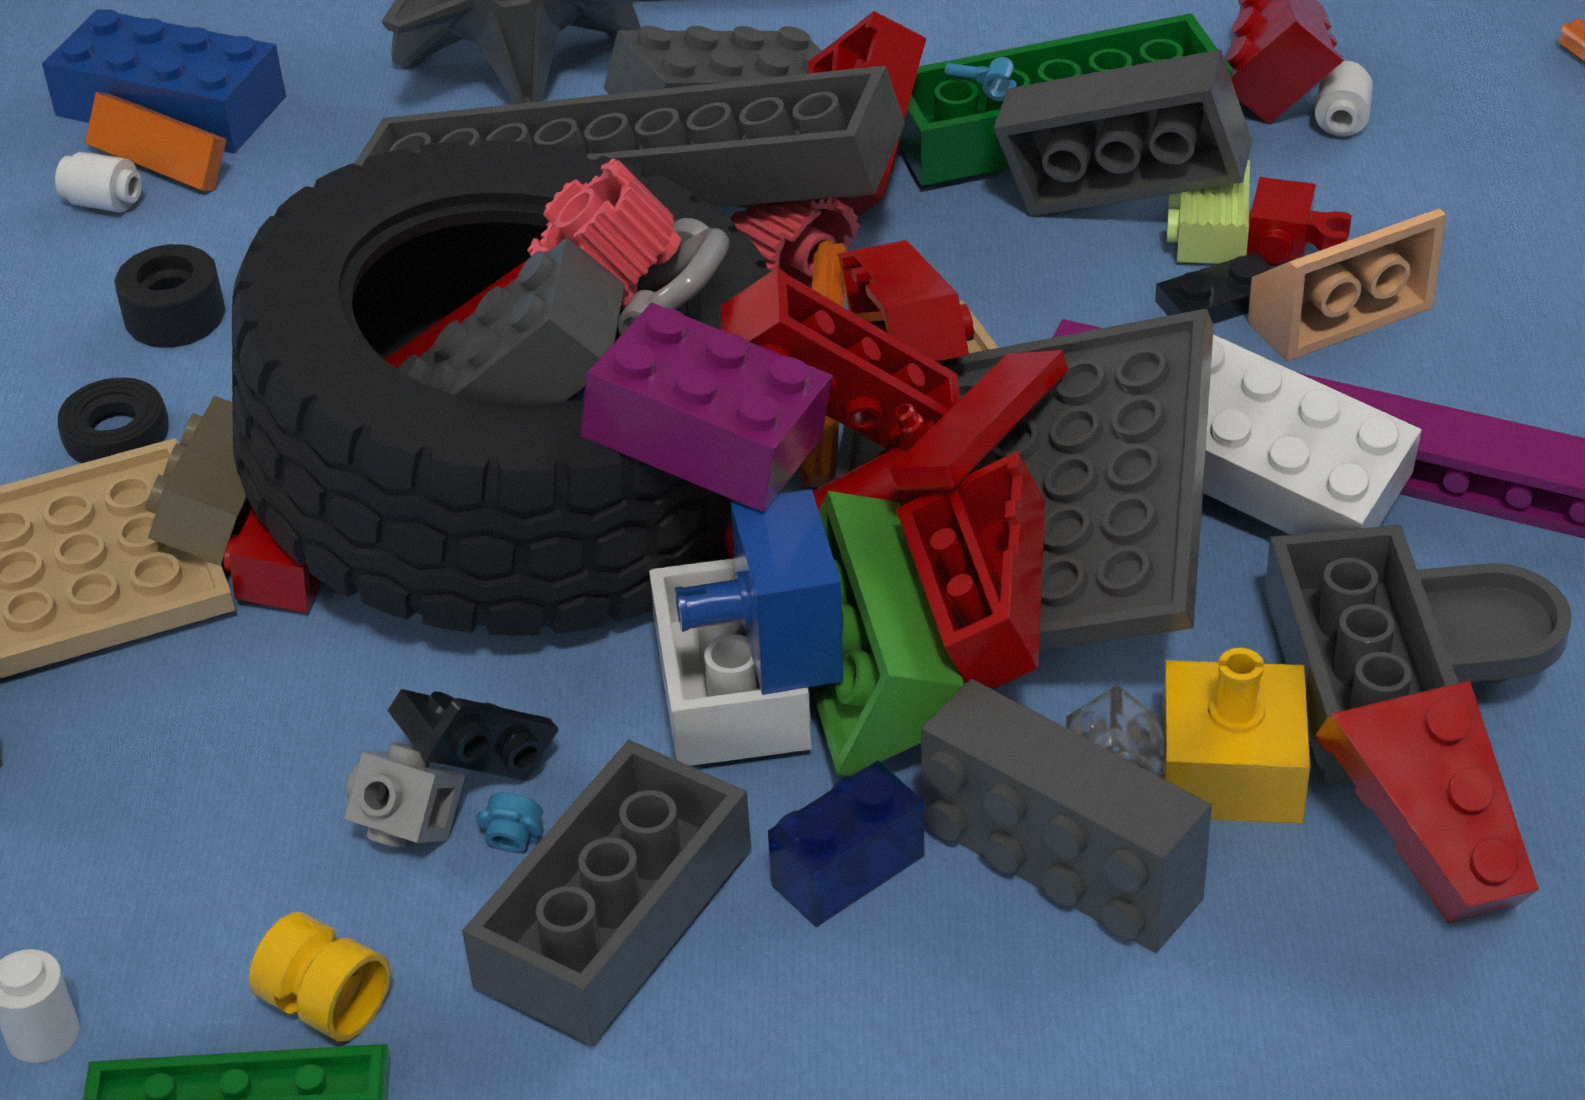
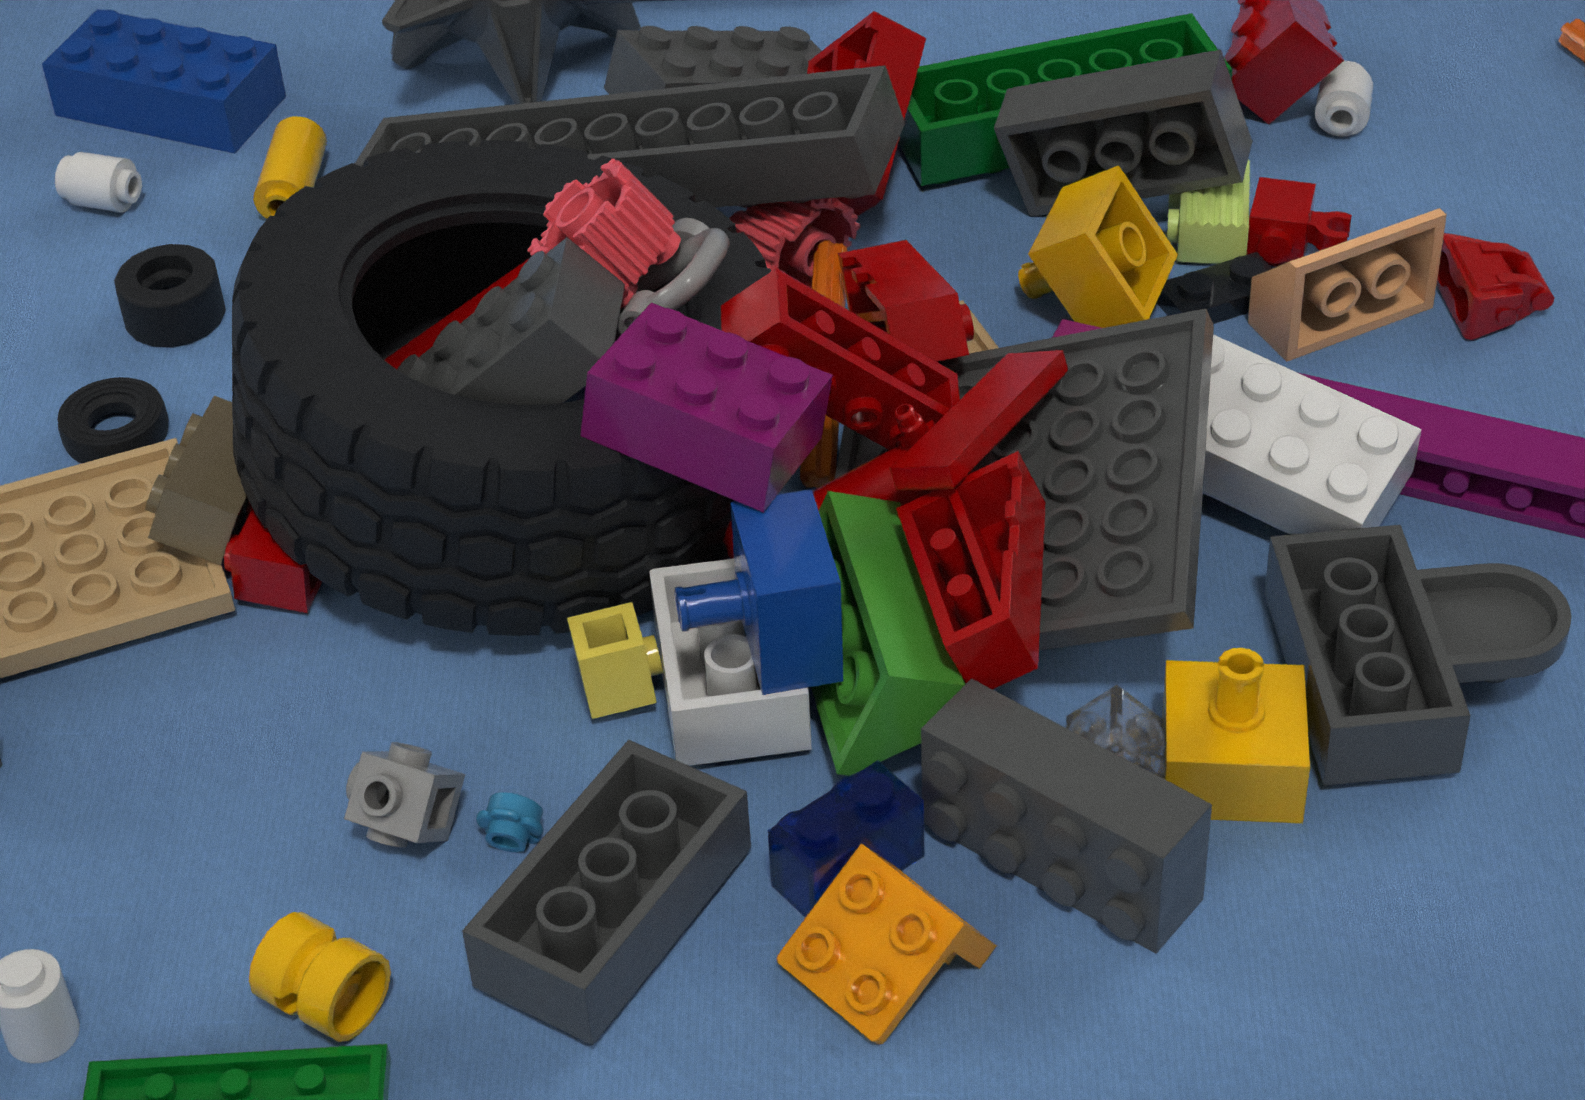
(155, 141): orange tile -> none
(289, 163): none -> yellow brick
(473, 733): black bracket -> none
(614, 660): none -> light yellow brick
(877, 944): none -> light orange bracket
(990, 77): dark azure hand -> none
(1100, 253): none -> yellow brick
(1439, 795): red wedge -> none
(1489, 284): none -> red piece

